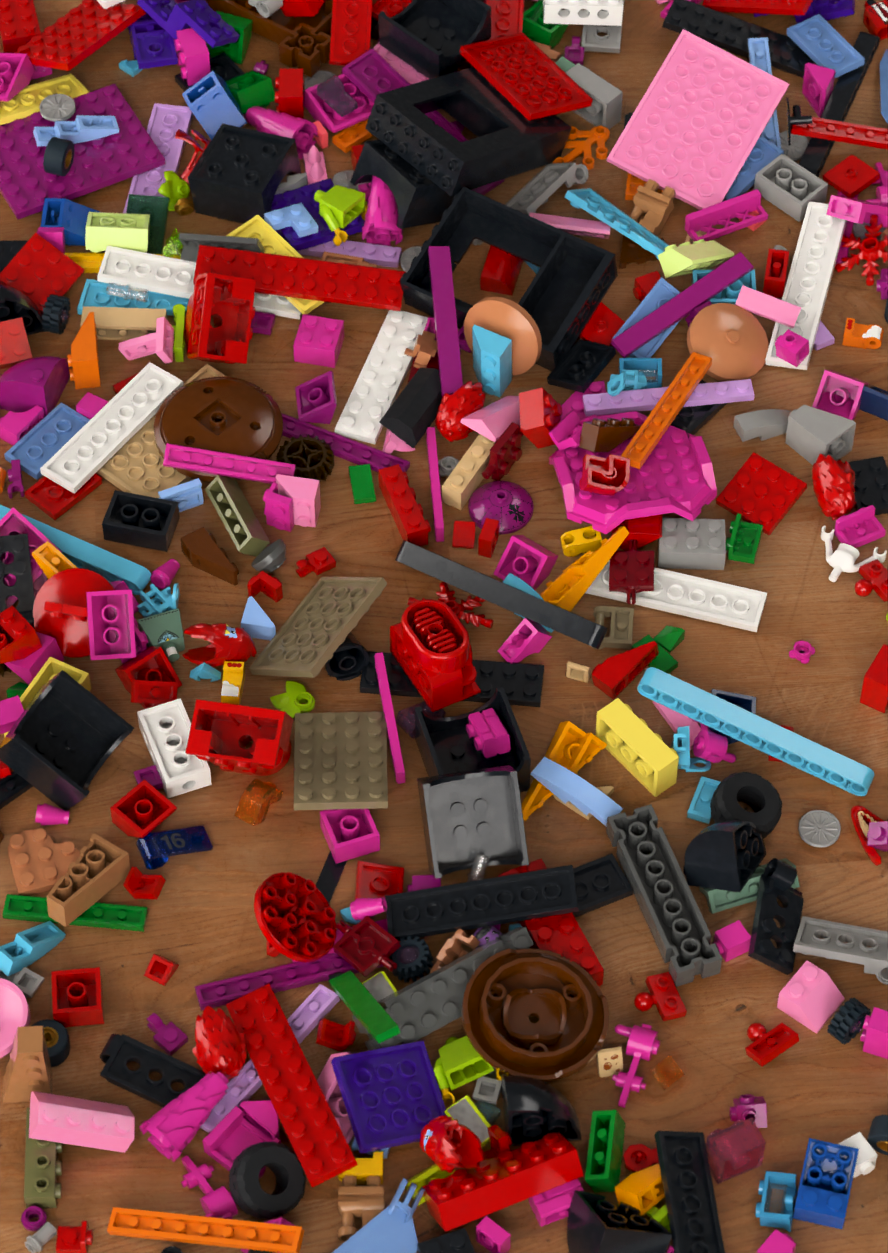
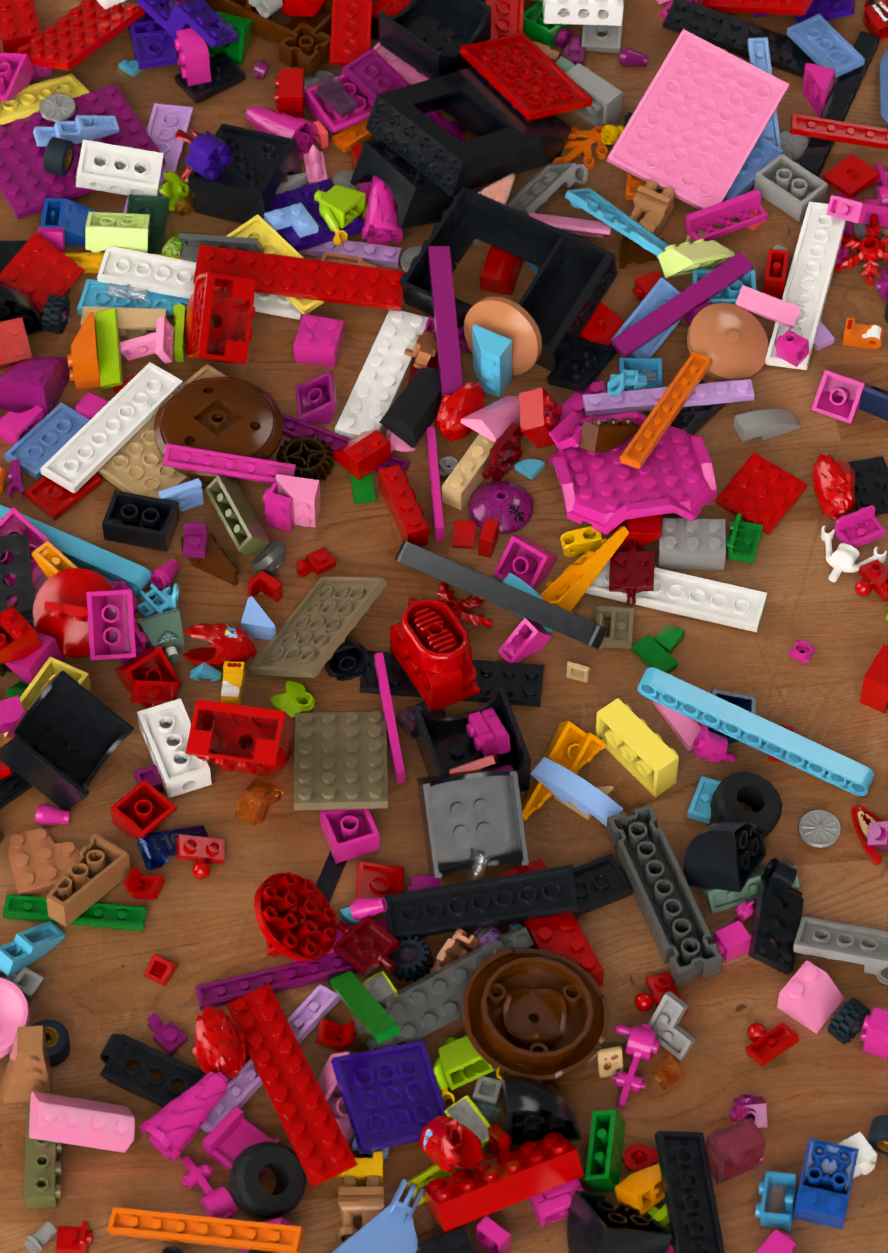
(31, 1212): magenta plate -> none
(77, 997): red brick -> none
(108, 348): none -> lime tile
(119, 169): none -> white brick
(195, 540): none -> magenta bracket
(202, 850): none -> red plate
(208, 155): none -> dark purple brick
(213, 104): slope -> none
(251, 90): green slope -> none
(262, 1116): dark pink slope -> none
(263, 323): magenta plate -> none
(364, 453): none -> red slope
(477, 764): none -> plate
(499, 190): none -> clear red slope
(530, 467): none -> medium azure tile
(563, 38): none -> magenta tile
(604, 475): red brick -> none
(611, 134): none -> yellow wheel
(622, 669): red slope -> none
(632, 58): none -> magenta cone
(666, 1021): none -> light grey plate
(681, 745): medium azure piece -> none
(744, 911): none -> dark pink plate
(796, 119): black shield -> none
(819, 432): light grey slope -> none

